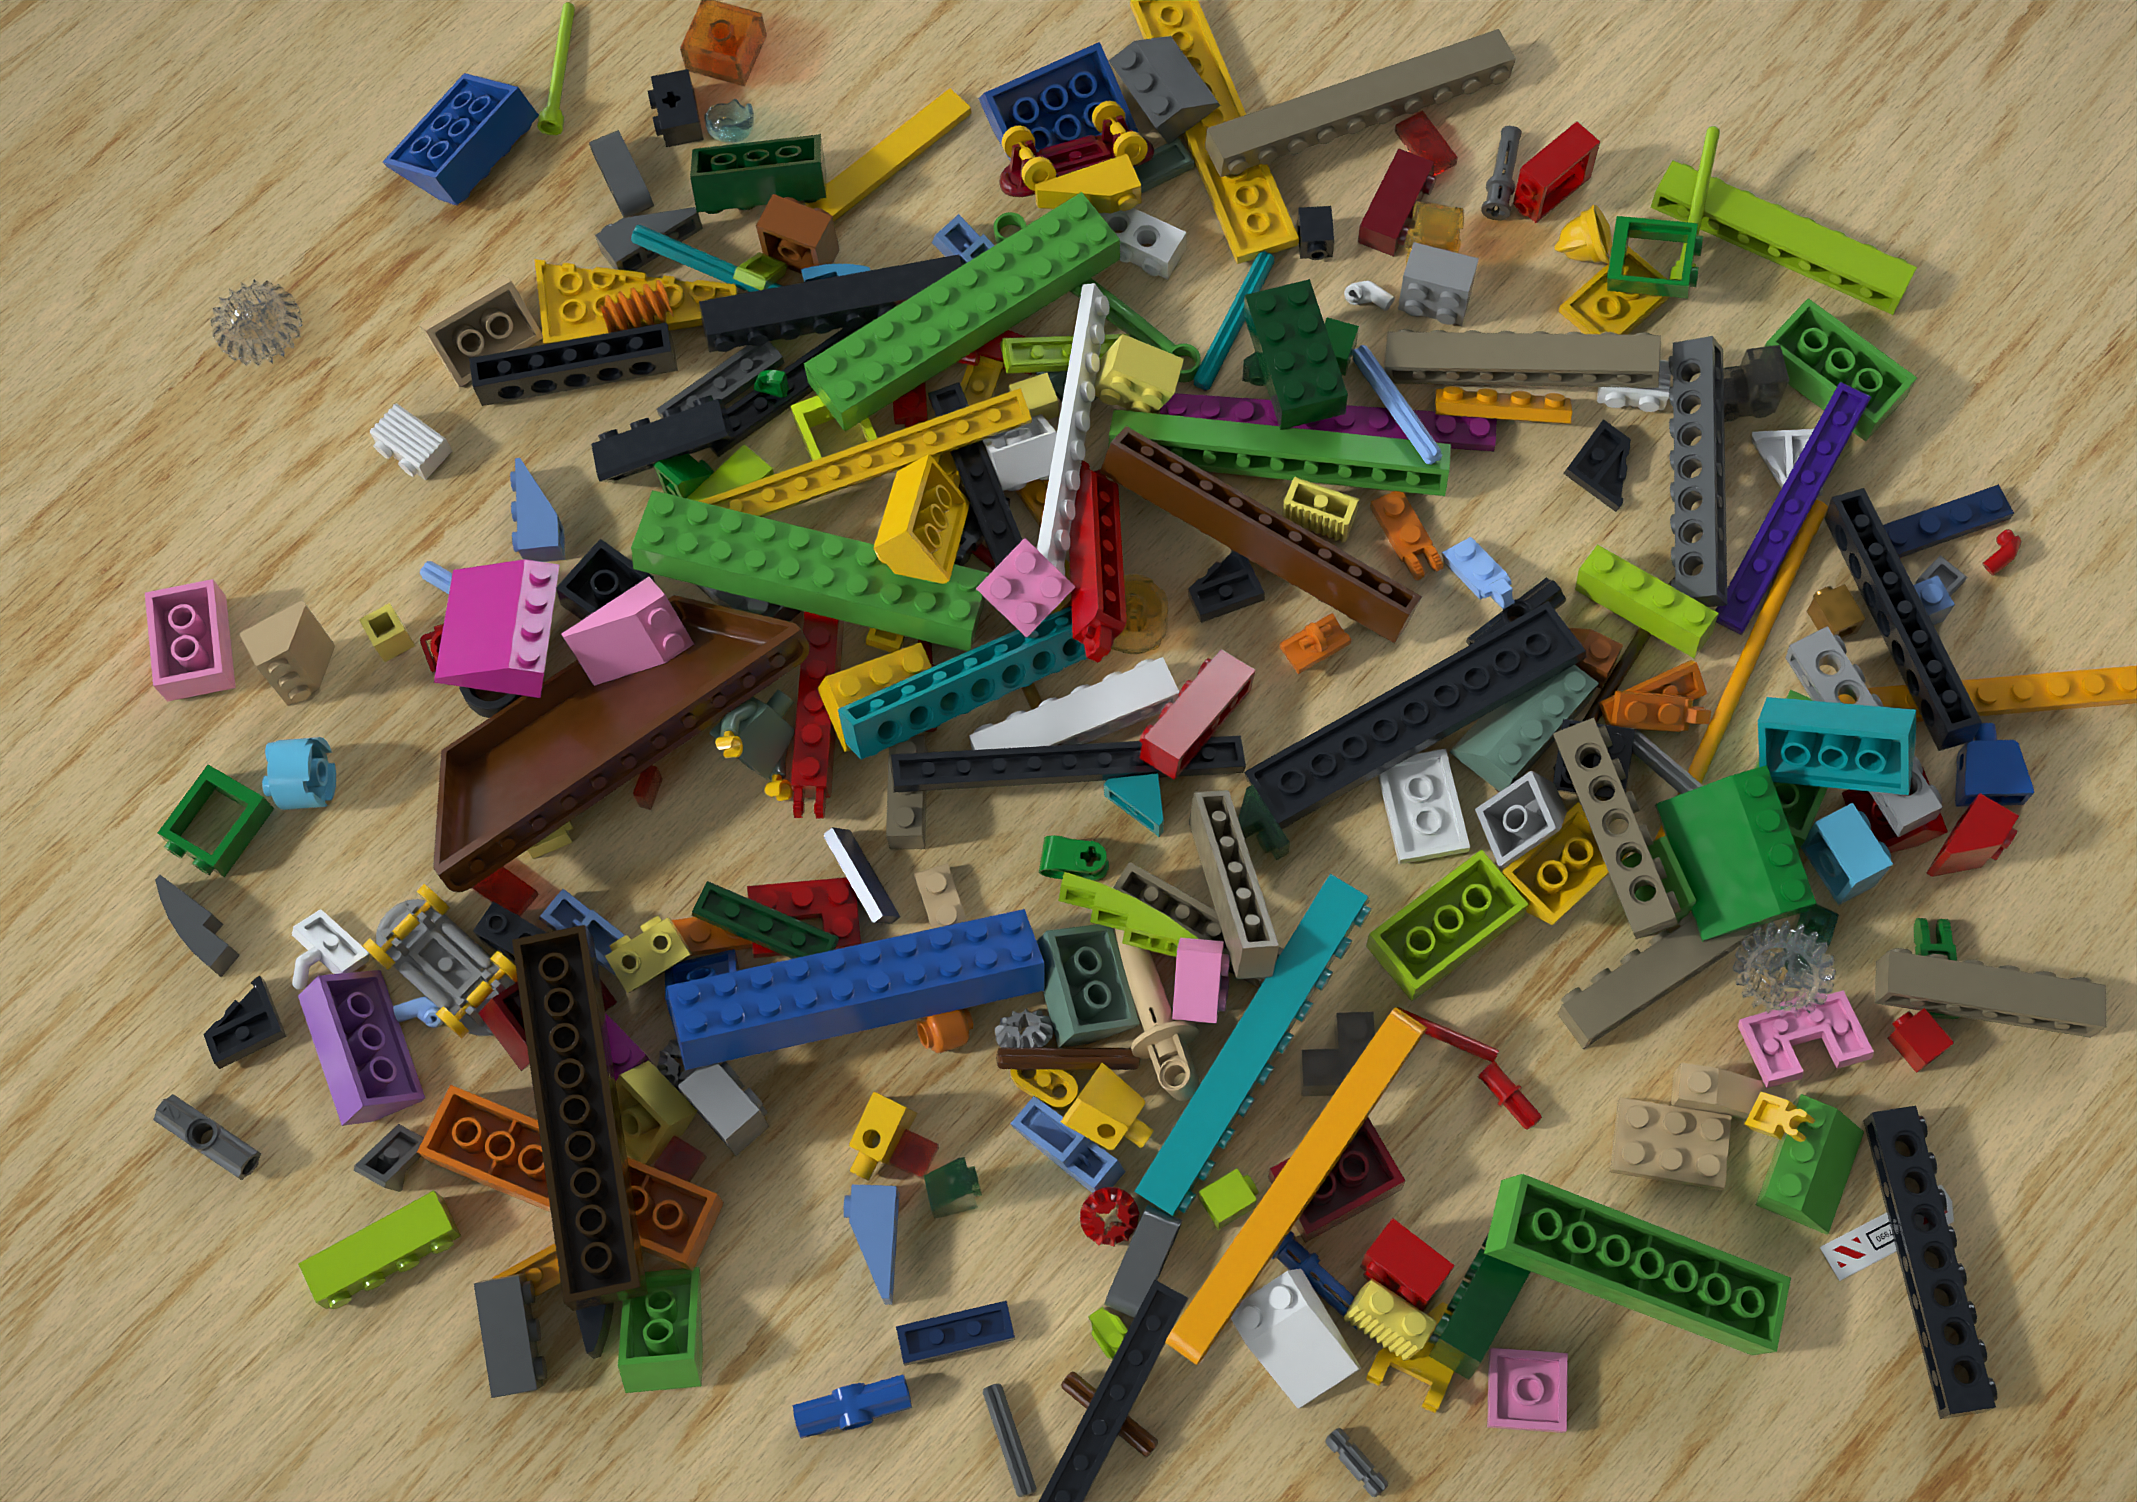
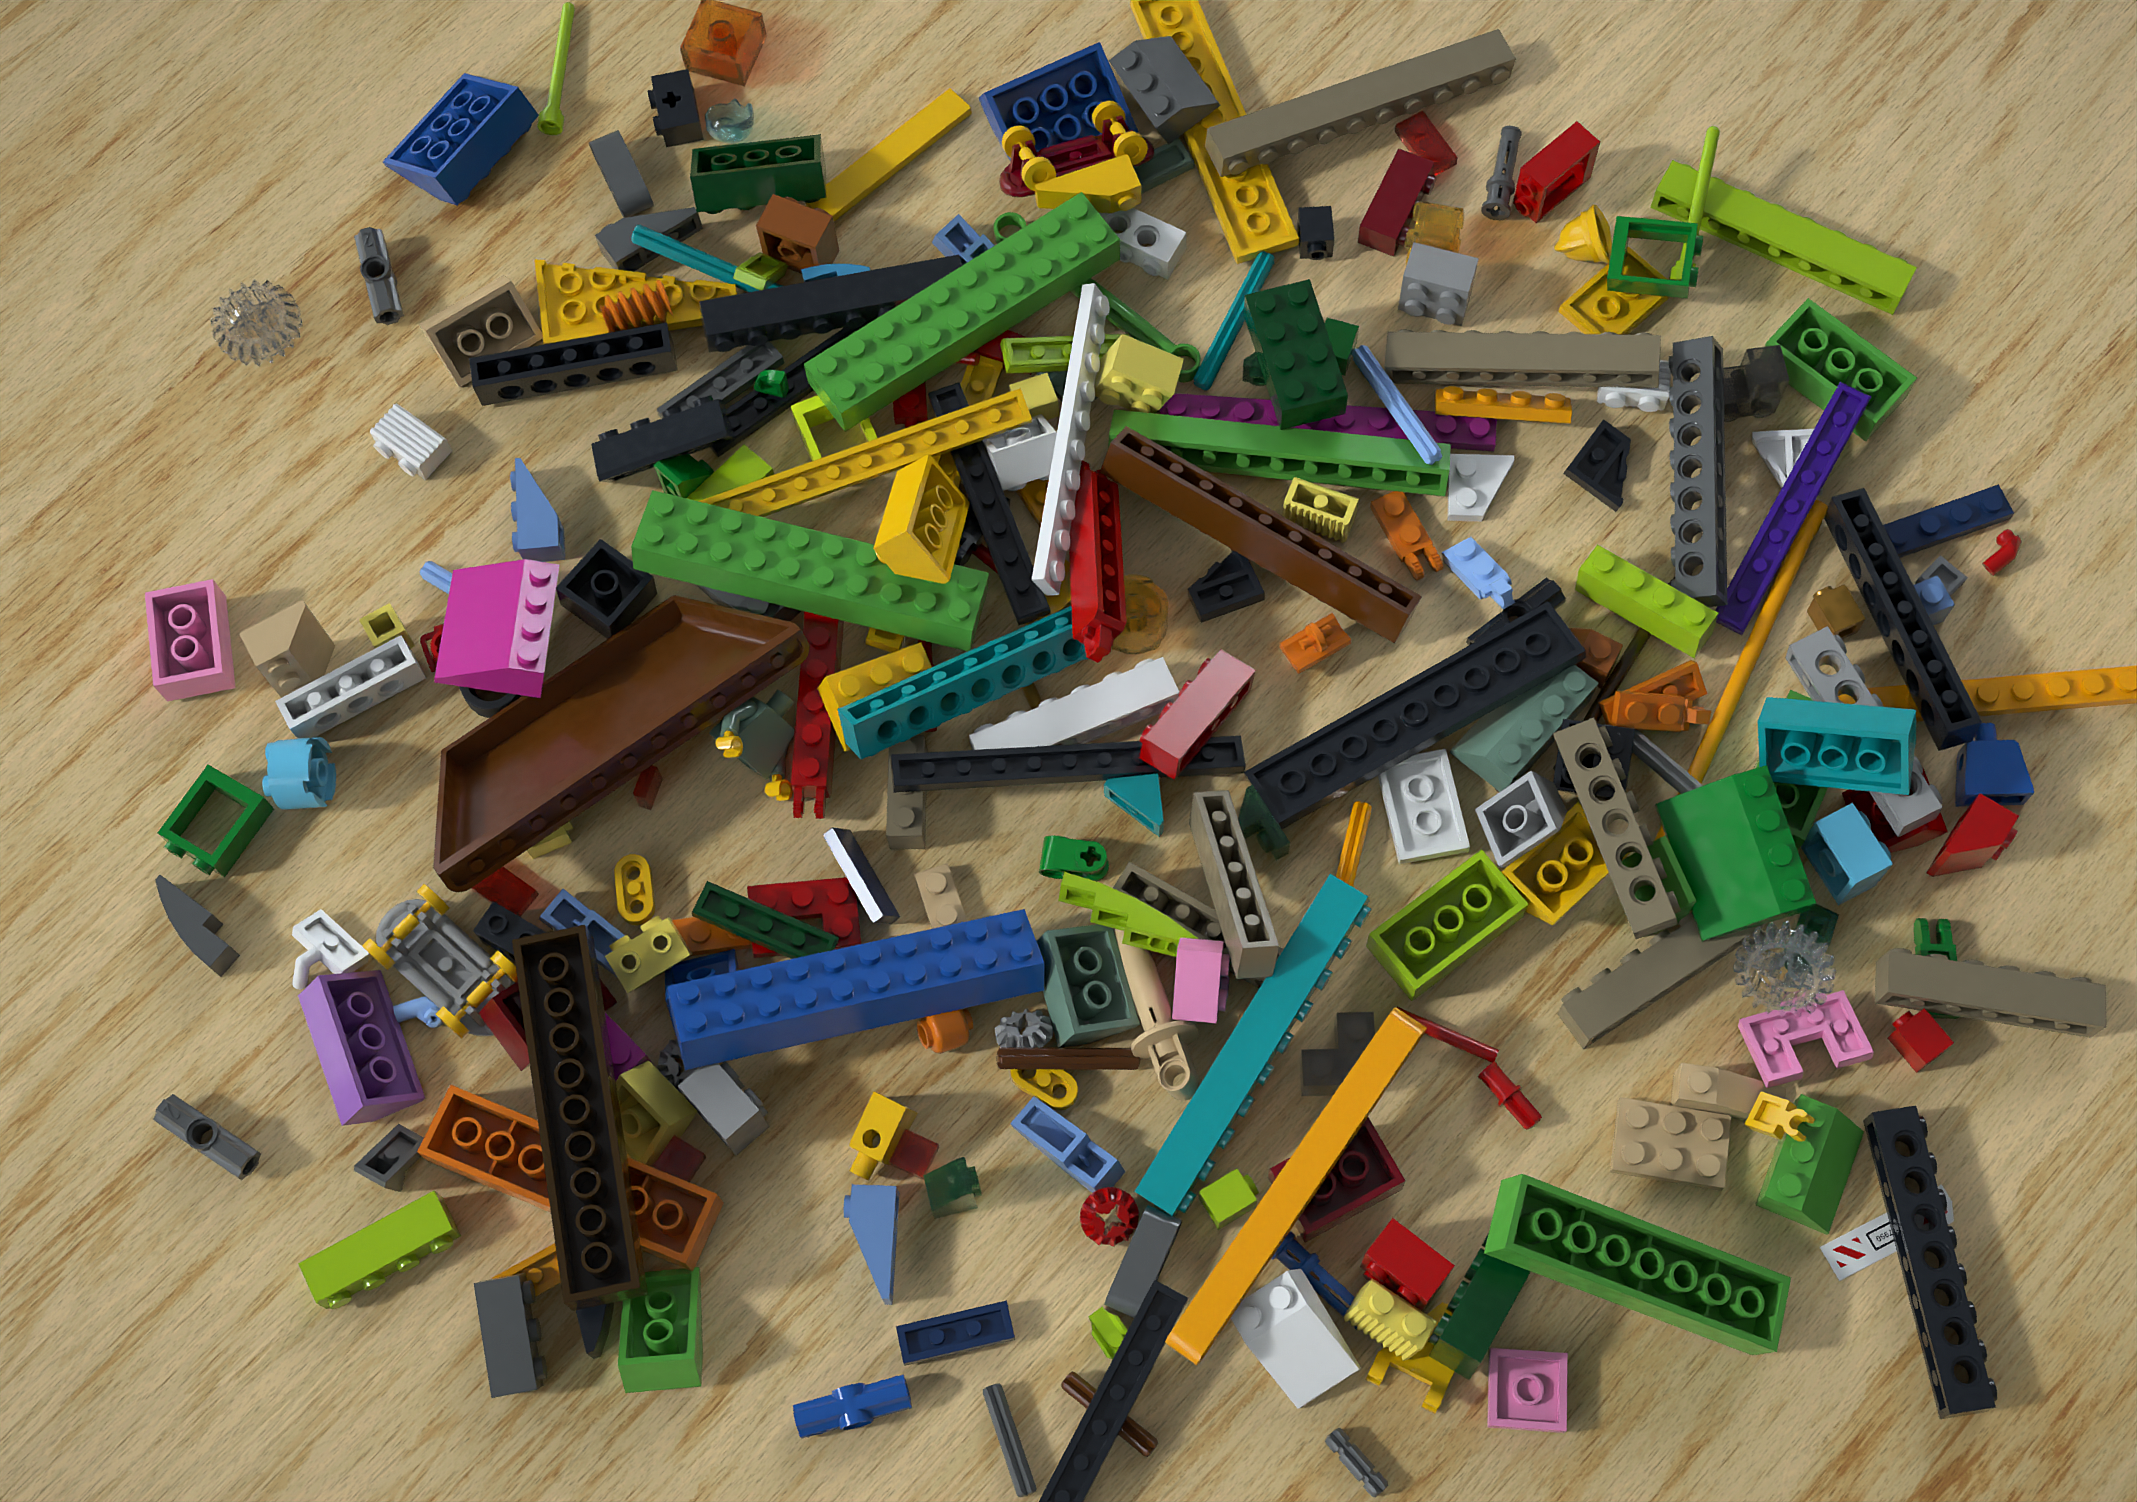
(245, 1027): black wing -> none
(351, 689): none -> white brick
(382, 289): none -> dark grey piece
(628, 634): bright pink slope -> none
(635, 891): none -> yellow plate
(1025, 587): bright pink plate -> none
(1108, 1111): yellow torso -> none
(1354, 842): none -> light orange axle
(1368, 292): white arm -> none
(1474, 484): none -> white wing

